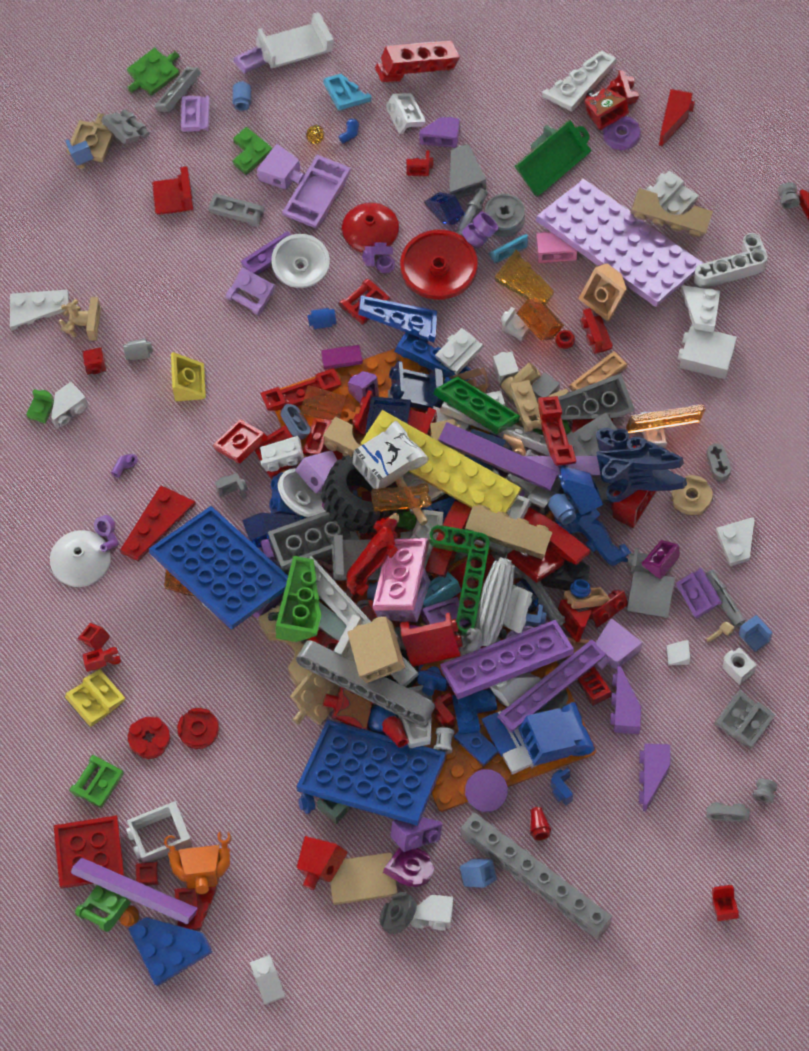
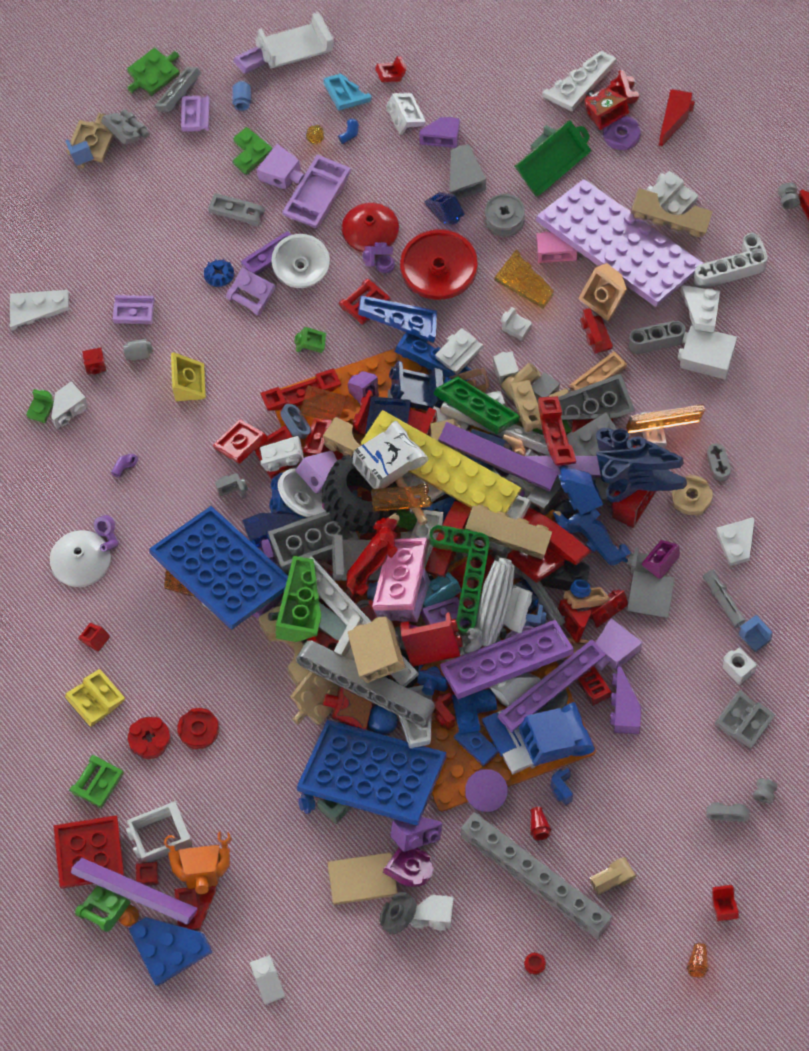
(82, 318): tan piece -> none
(97, 659): red plate -> none
(133, 309): none -> lavender plate
(157, 519): red wing -> none
(173, 194): red bracket -> none
(218, 280): none -> blue gear
(310, 339): none -> bright green bracket
(319, 861): red torso -> none
(322, 318): blue brick -> none
(341, 357): magenta slope -> none
(394, 730): red cone -> none
(418, 166): red bracket -> none
(419, 57): red brick -> none
(444, 738): white bush -> none
(474, 207): light grey pin -> none
(478, 873): medium blue panel -> none
(481, 228): medium lavender wheel -> none
(508, 249): medium azure slope -> none
(535, 963): none -> red plate
(540, 319): clear orange brick -> none
(562, 509): medium blue brick -> none
(565, 334): red plate -> none
(618, 873): none -> tan piece
(649, 343): none -> light grey beam
(655, 769): medium lavender slope -> none
(678, 653): white slope -> none
(698, 593): medium lavender plate -> none
(698, 961): none -> clear orange cone
(725, 628): tan hand -> none

